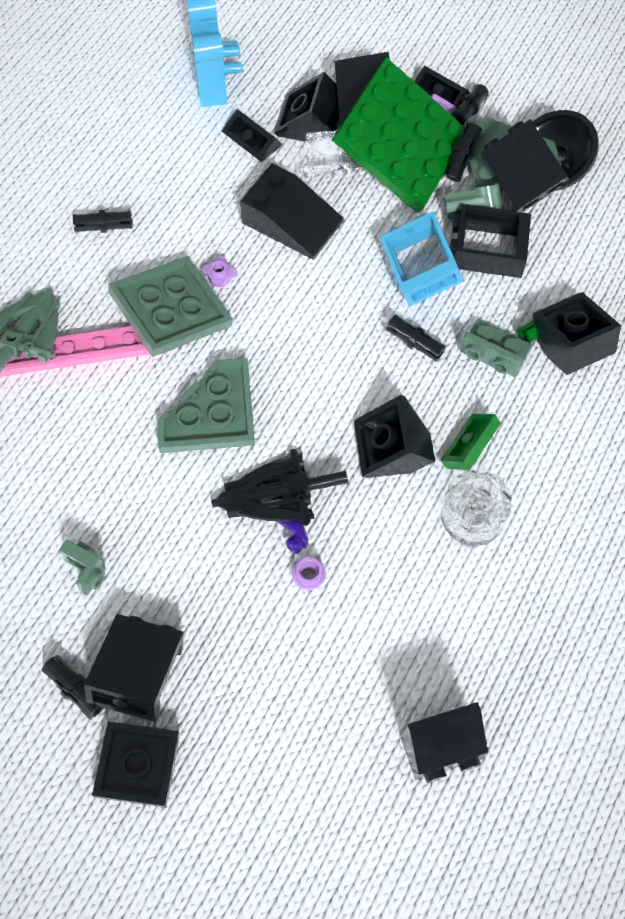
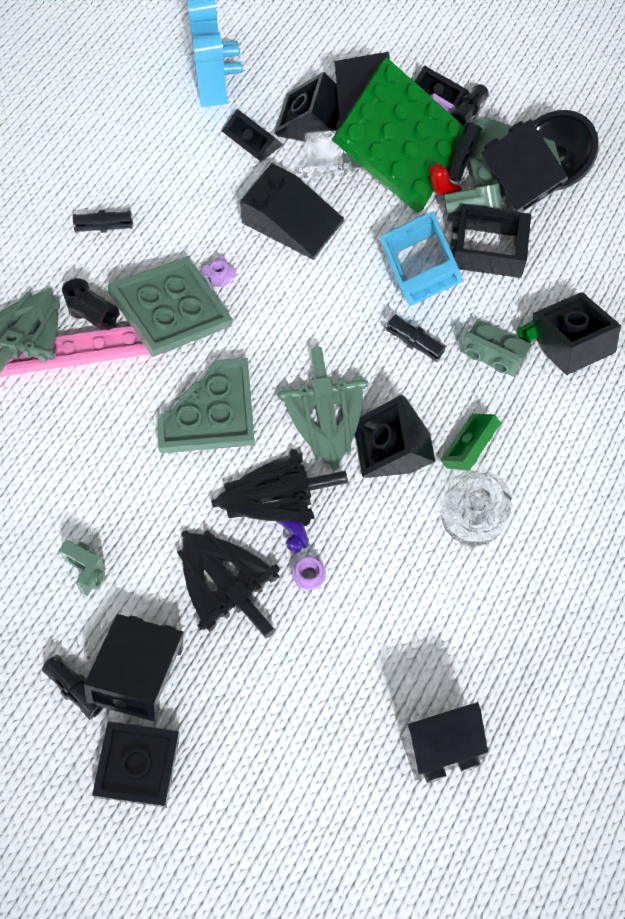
(89, 305): none -> black piece
(204, 553): none -> black bar
(331, 440): none -> sand green bar
(441, 181): none -> red arm

